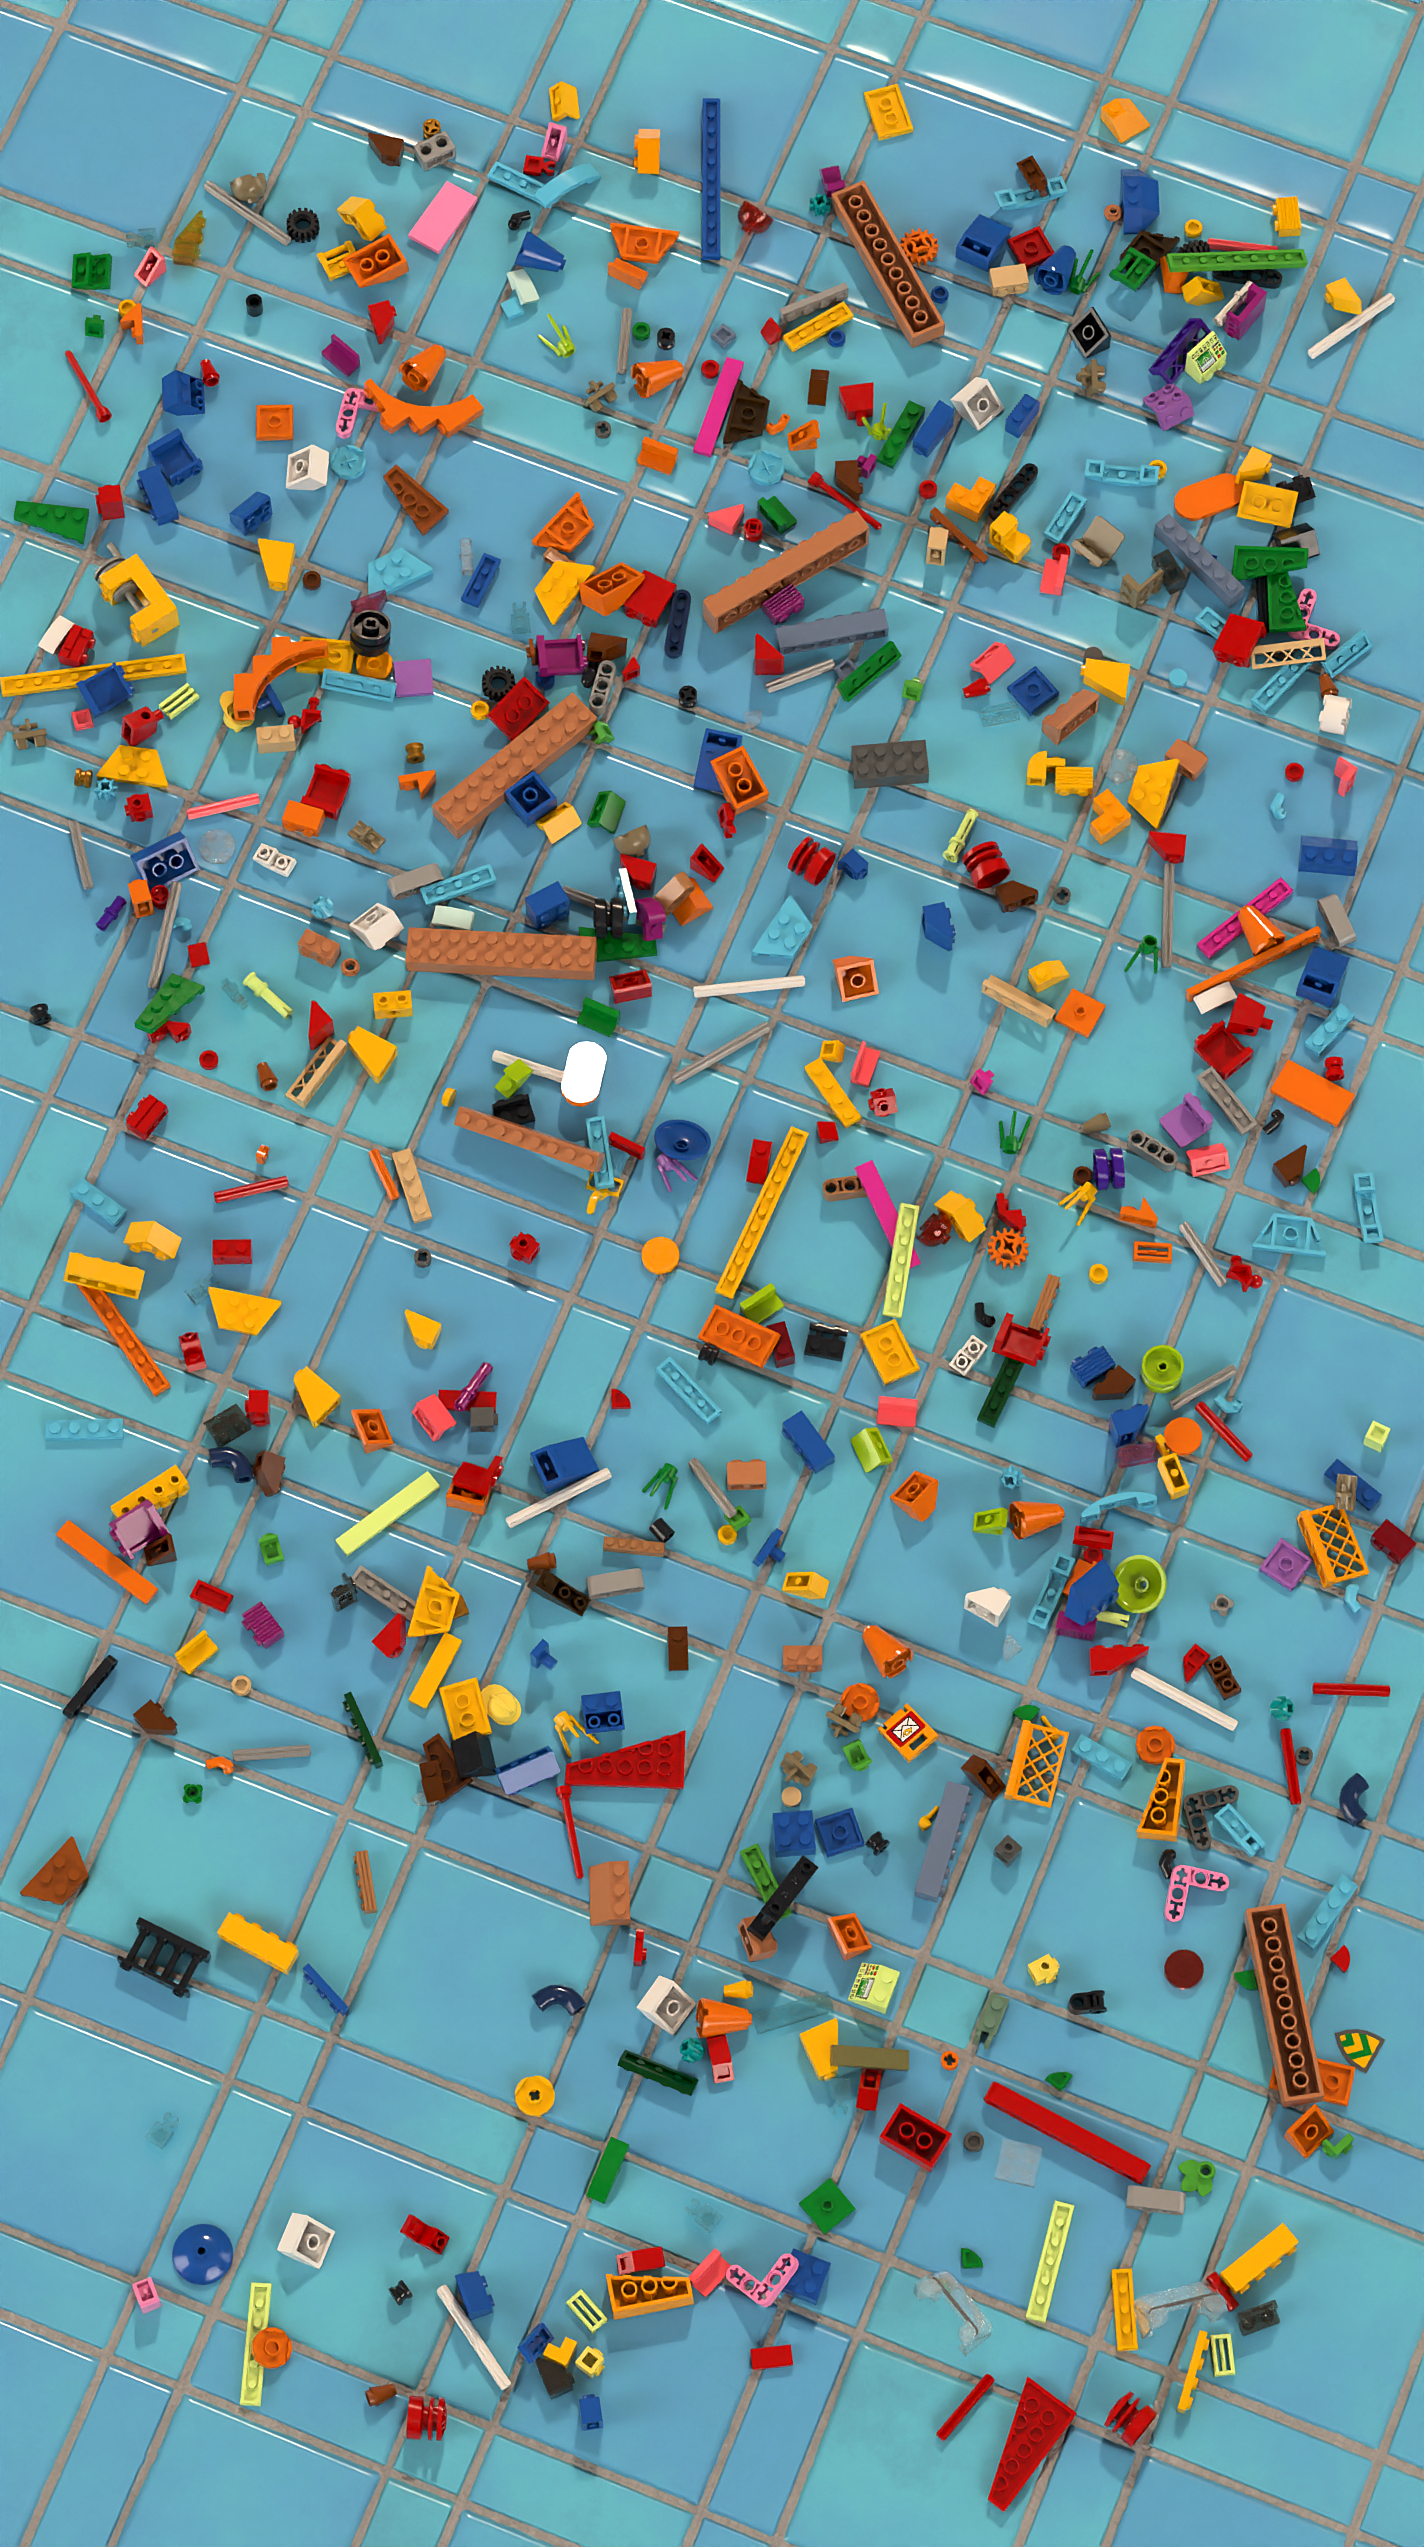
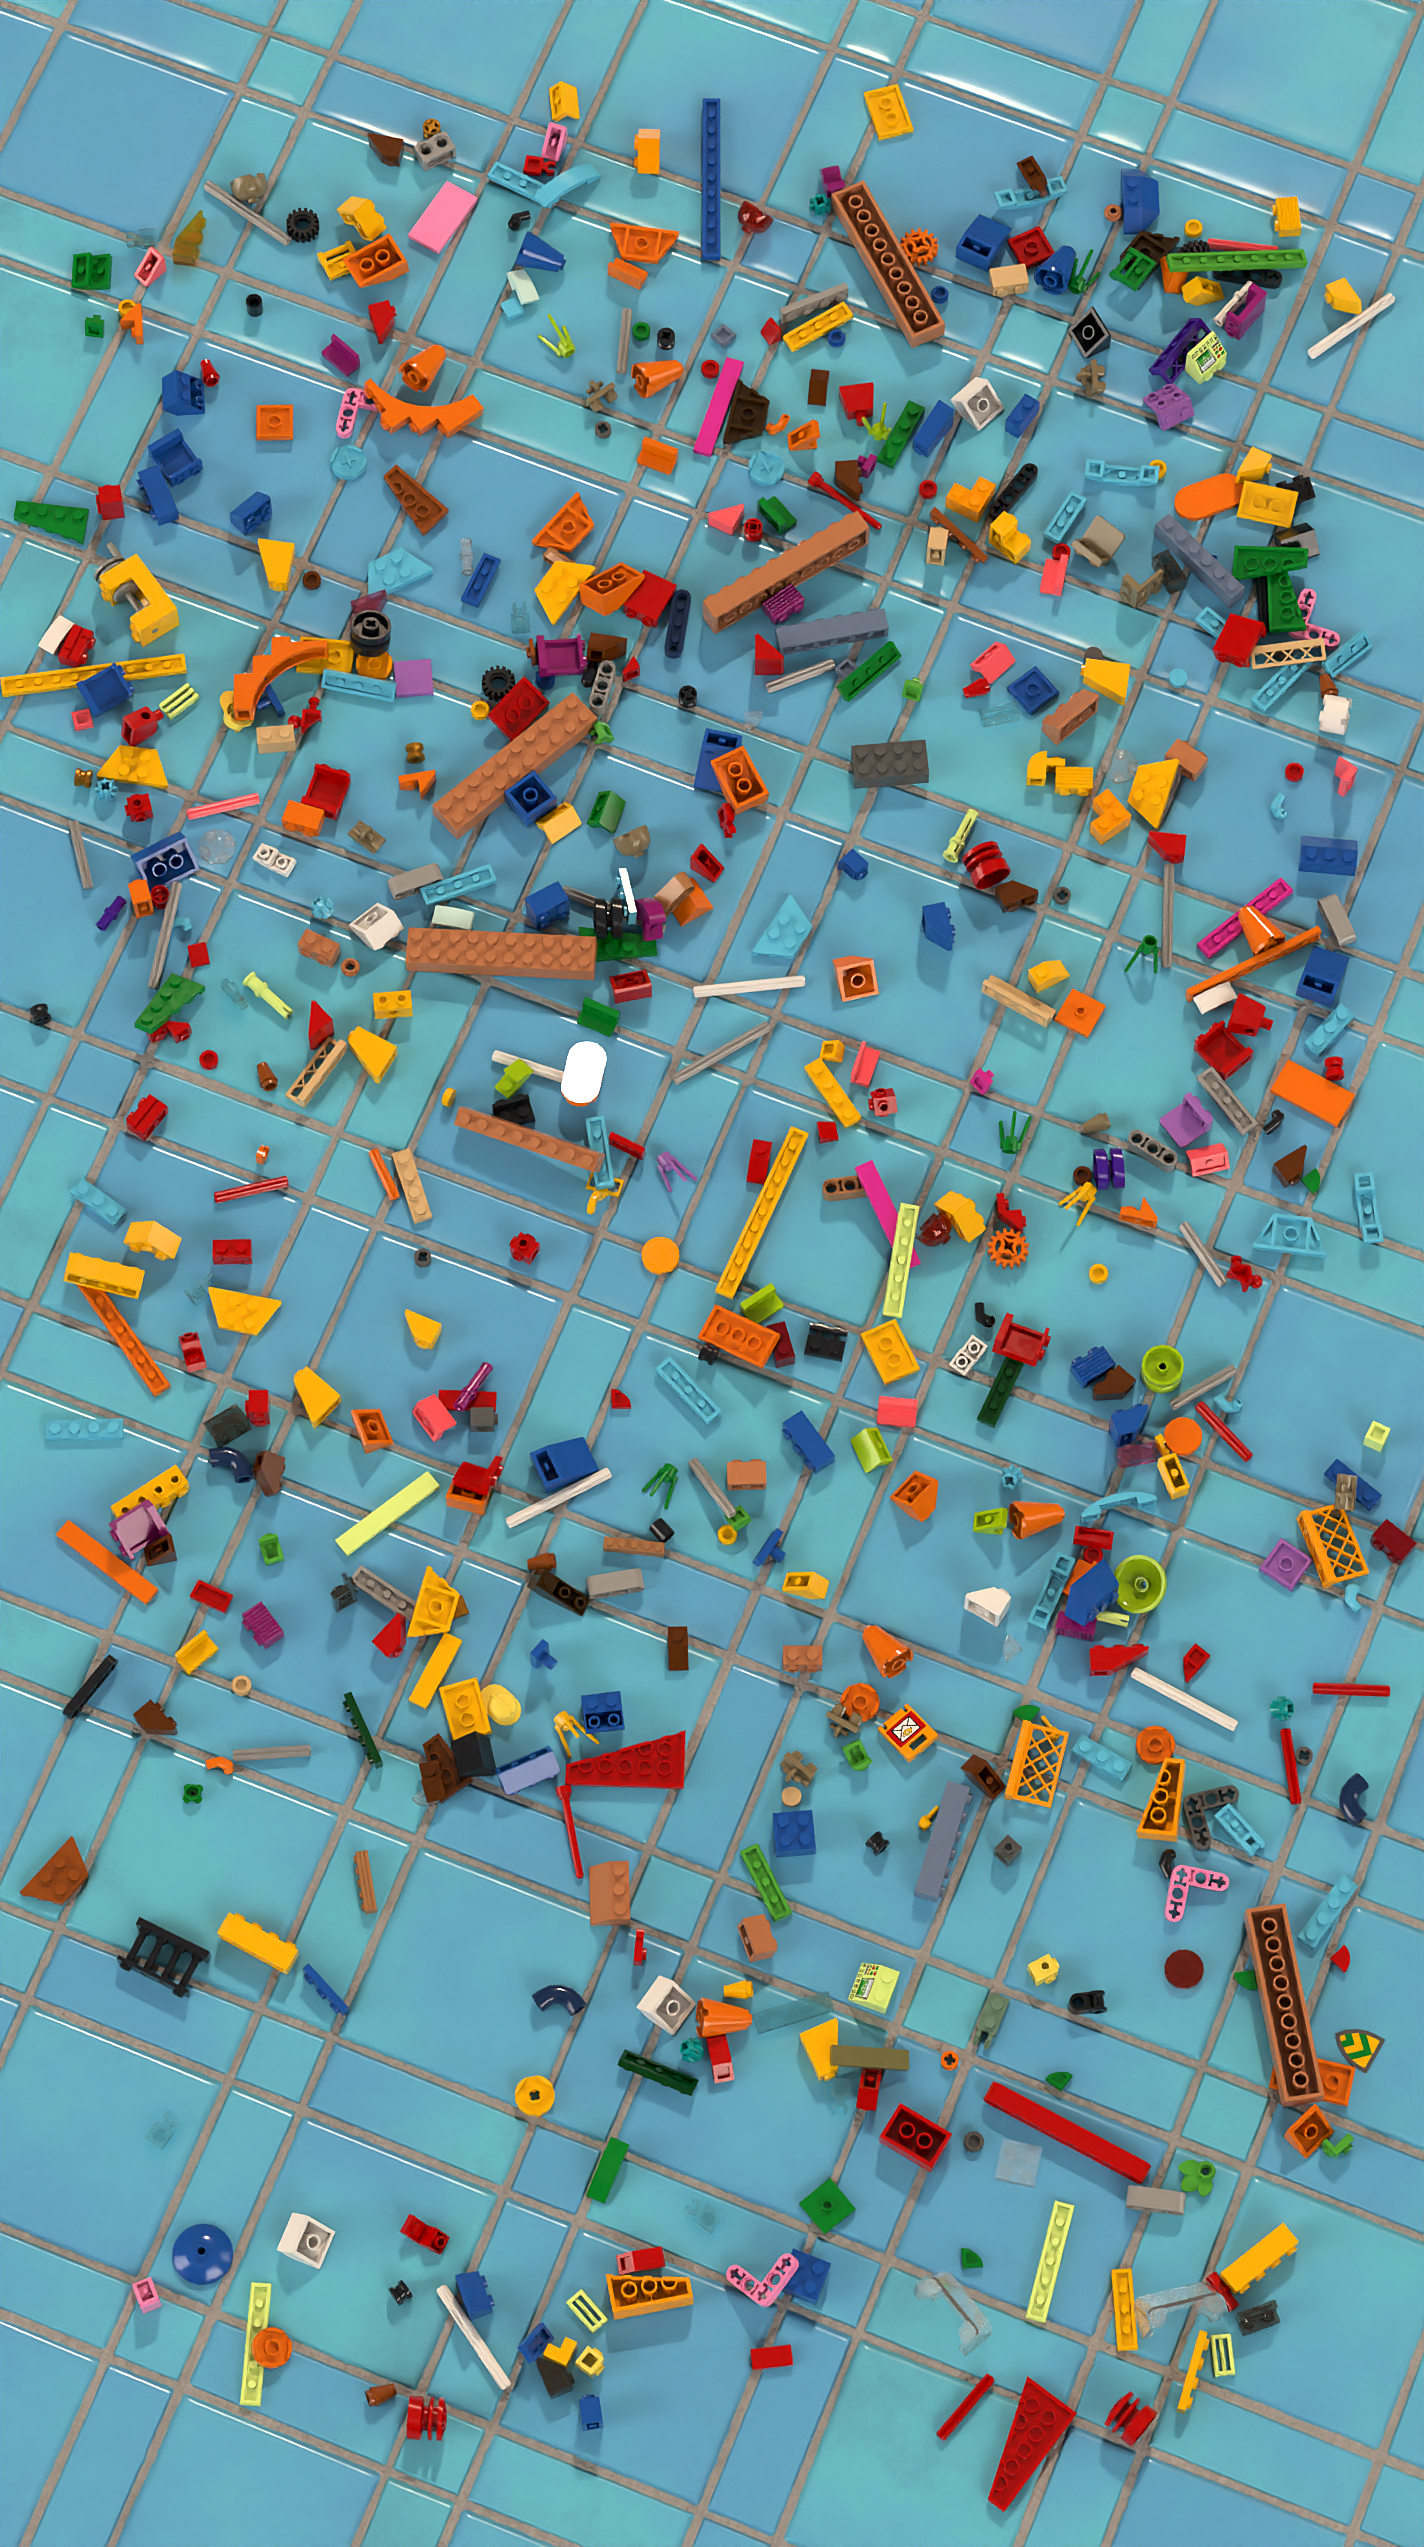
(38, 735): dark tan hips -> none
(102, 413): red piece -> none
(307, 469): white slope -> none
(640, 872): red slope -> none
(682, 1140): blue dish -> none
(709, 2273): coral panel -> none
(782, 1898): black fence -> none
(811, 861): red wheel -> none
(839, 1832): blue tile -> none
(848, 1935): orange slope -> none
(1044, 1303): medium nougat piece -> none
(1123, 119): light orange slope -> none
(1152, 1259): orange tile -> none
(1220, 1598): light grey plate -> none
(1222, 1677): reddish brown slope -> none

